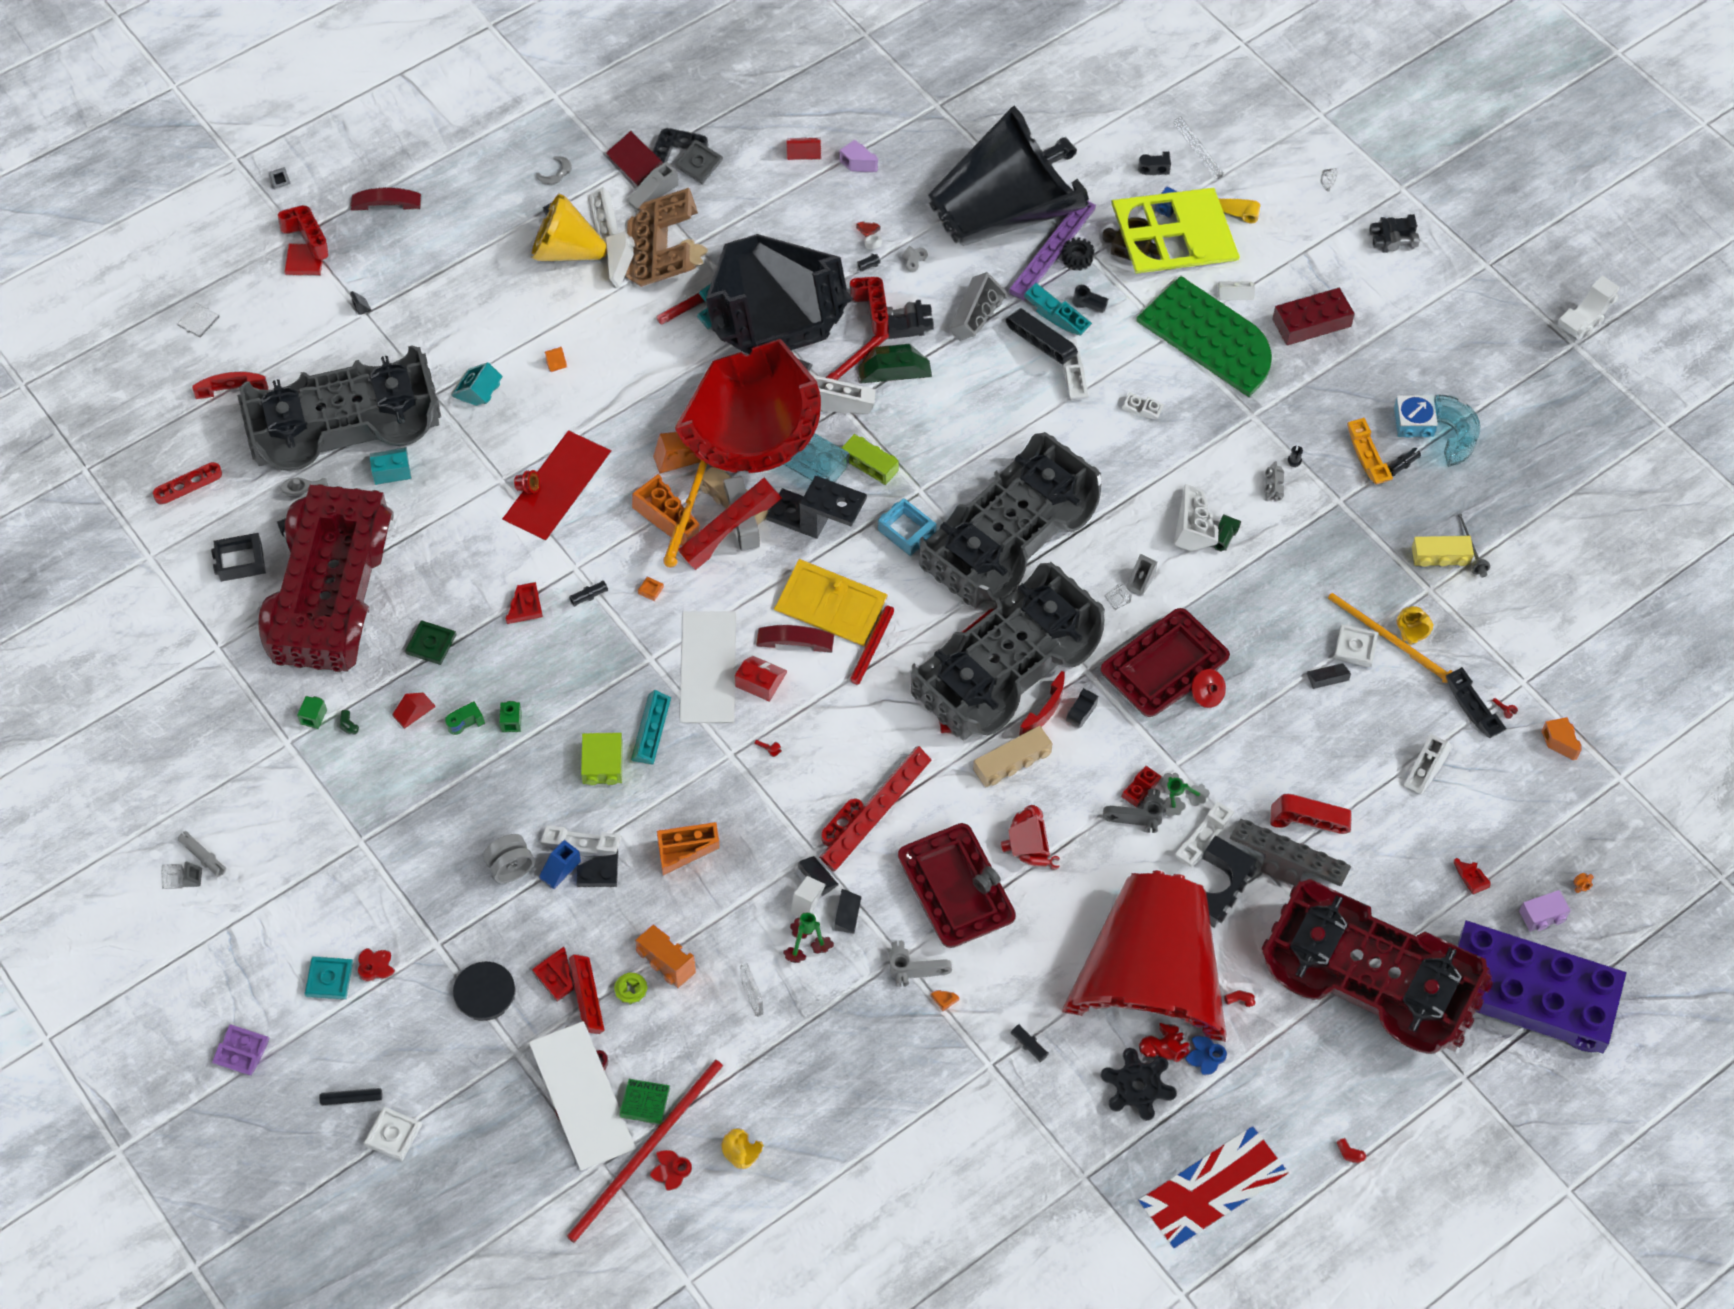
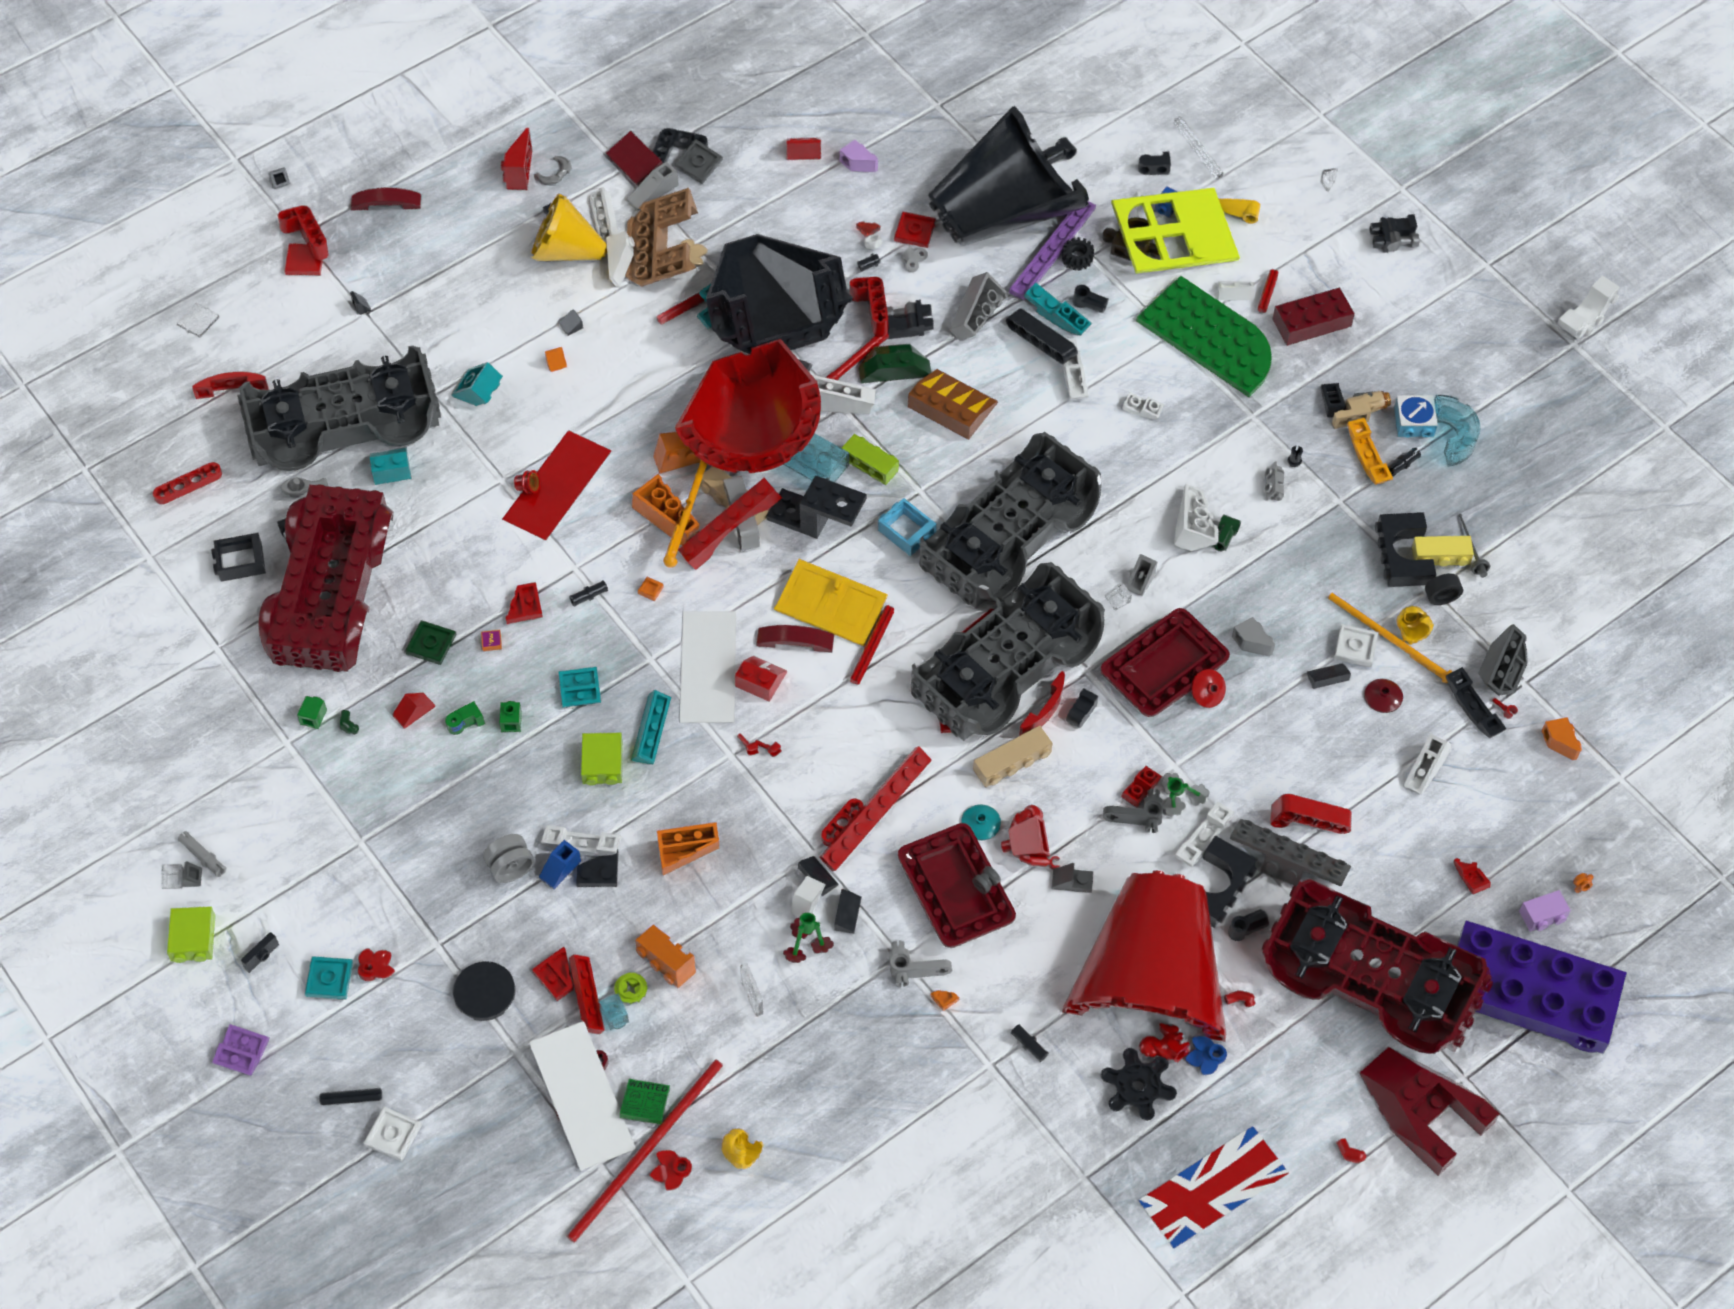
(191, 934): none -> lime brick
(260, 952): none -> black plate
(491, 640): none -> magenta tile
(518, 162): none -> red slope
(571, 323): none -> slope
(579, 687): none -> teal slope
(614, 1012): none -> clear light blue brick
(751, 748): none -> red hand
(915, 229): none -> red tile
(950, 403): none -> dark orange slope
(982, 829): none -> teal dish
(1072, 880): none -> dark grey slope
(1248, 923): none -> black piece
(1252, 638): none -> light grey slope
(1268, 290): none -> red axle
(1333, 400): none -> black slope
(1361, 406): none -> tan plate
(1383, 702): none -> dark red dish
(1397, 569): none -> black arch
(1417, 1095): none -> dark red wedge
(1444, 589): none -> black tyre
(1505, 662): none -> dark grey wedge

